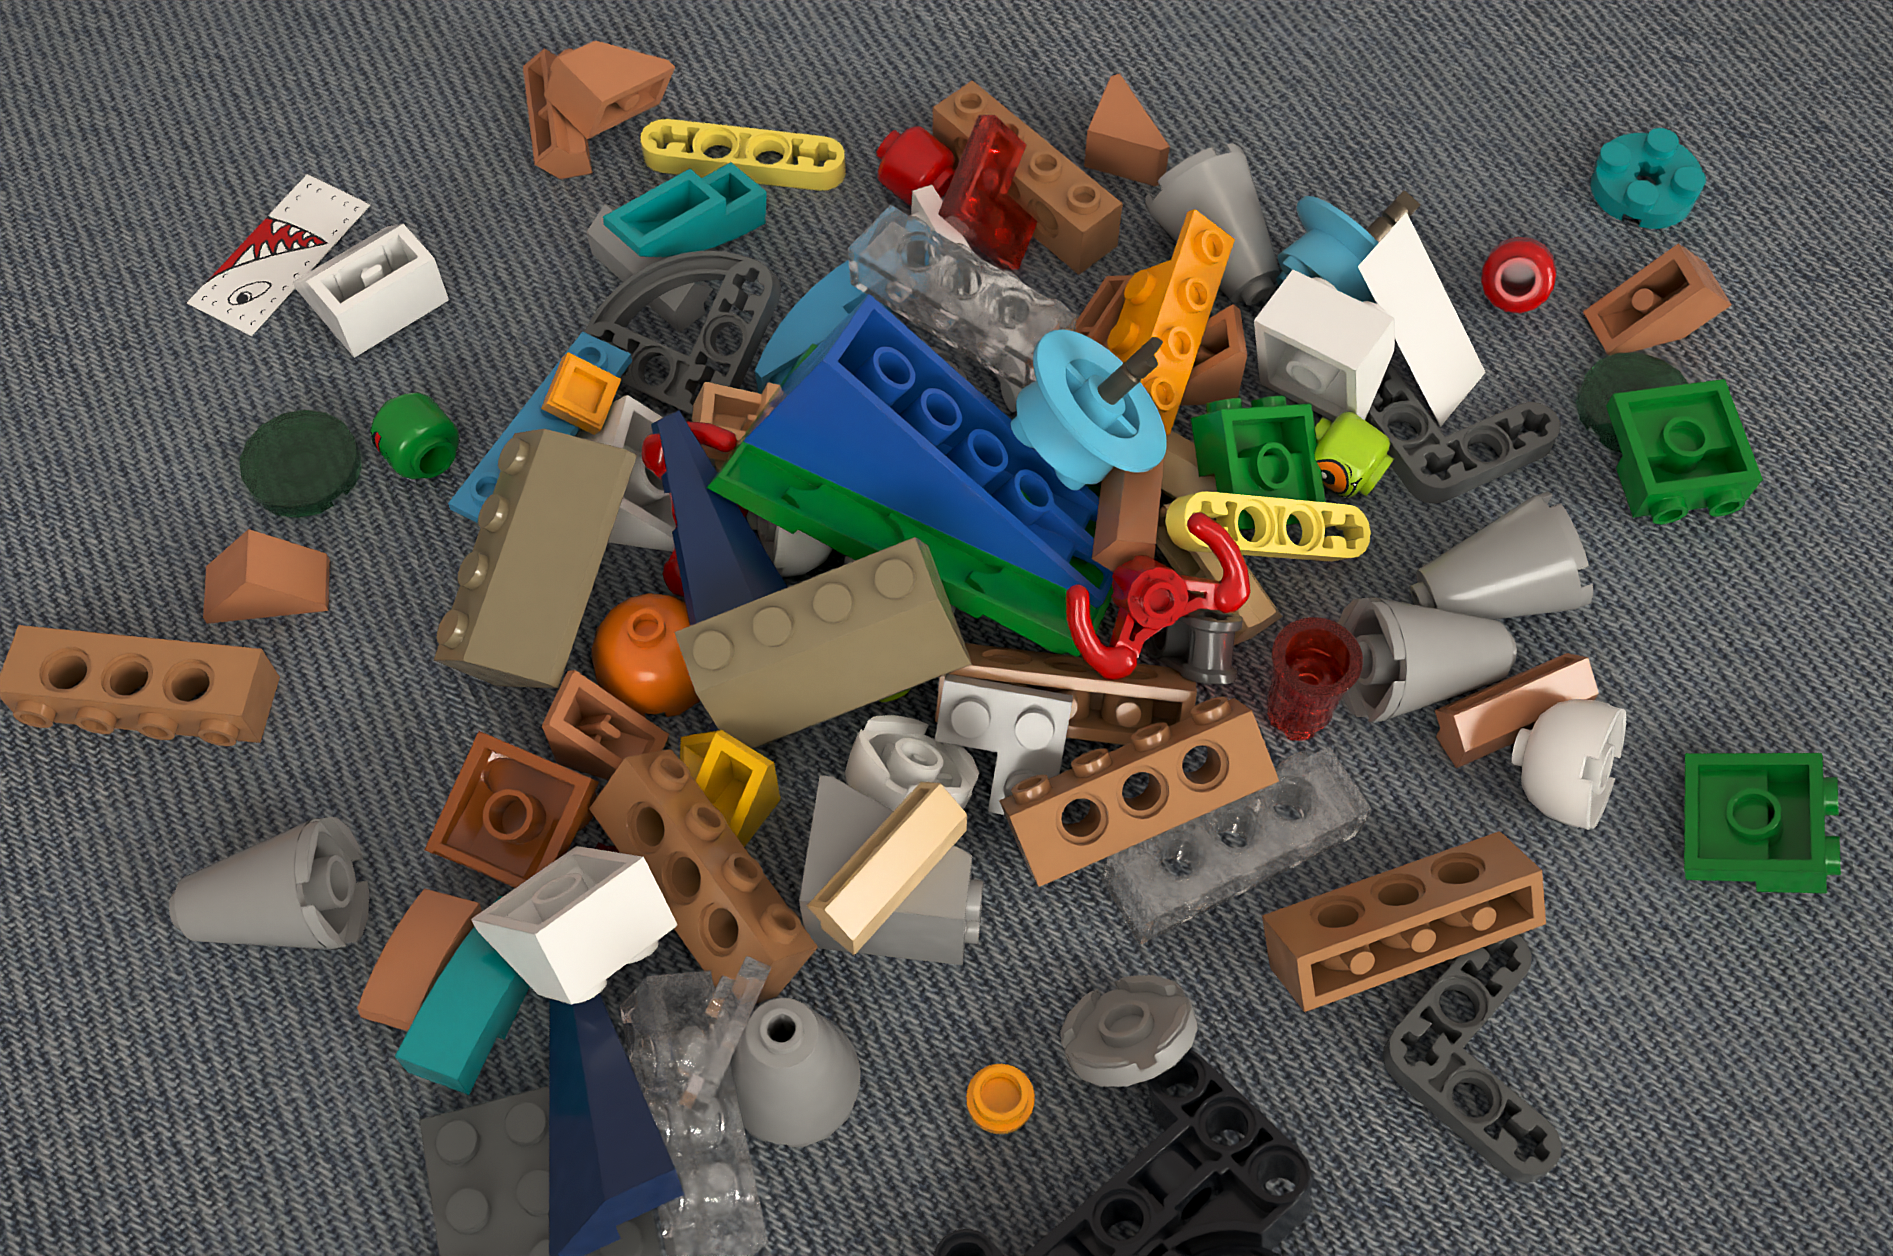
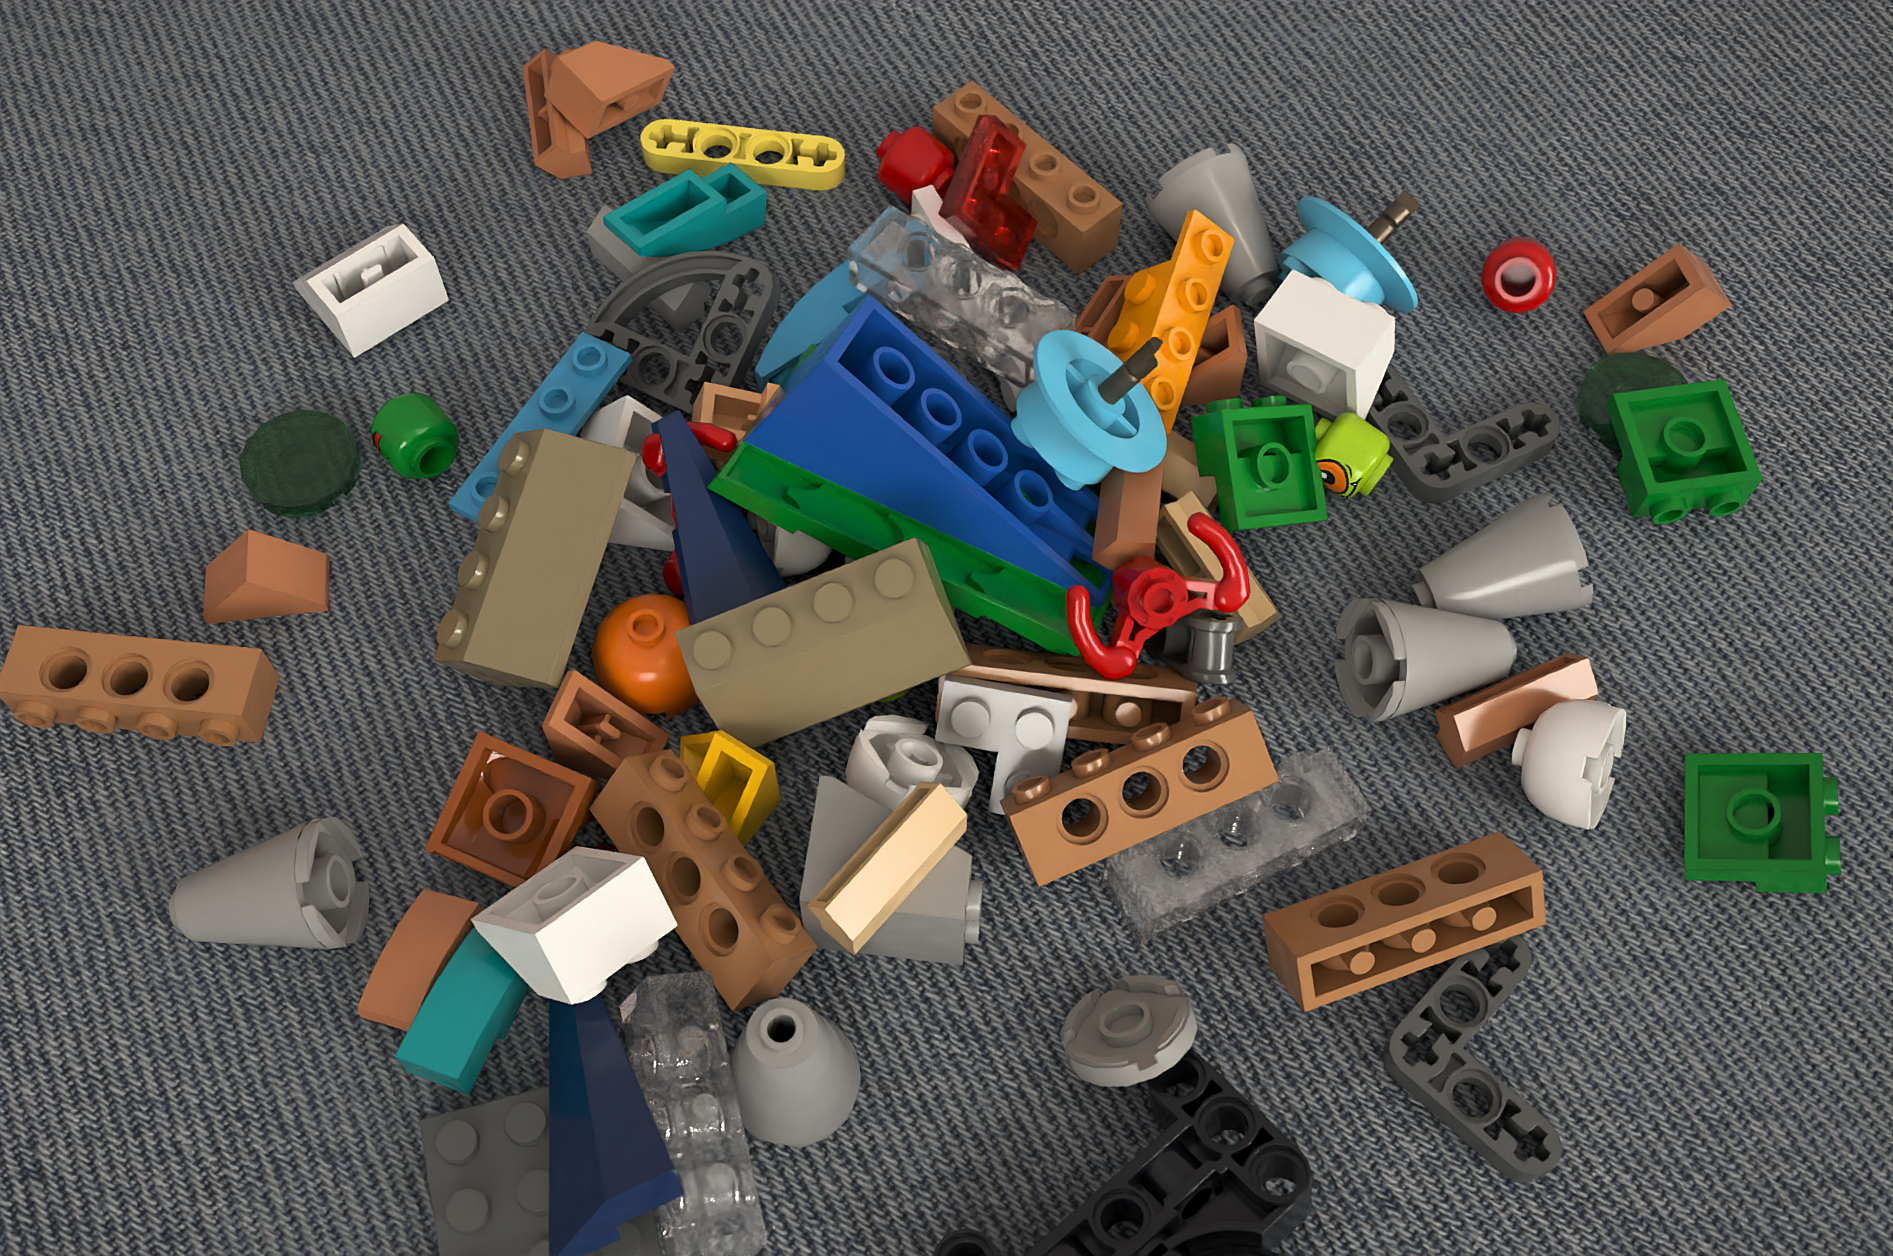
(277, 253): white sticker -> none
(581, 393): light orange tile -> none
(709, 1057): clear plate -> none
(1000, 1098): light orange plate -> none
(1124, 137): nougat slope -> none
(1270, 525): light yellow beam -> none
(1311, 673): clear red plant -> none
(1425, 319): white sticker -> none
(1653, 155): teal plate -> none

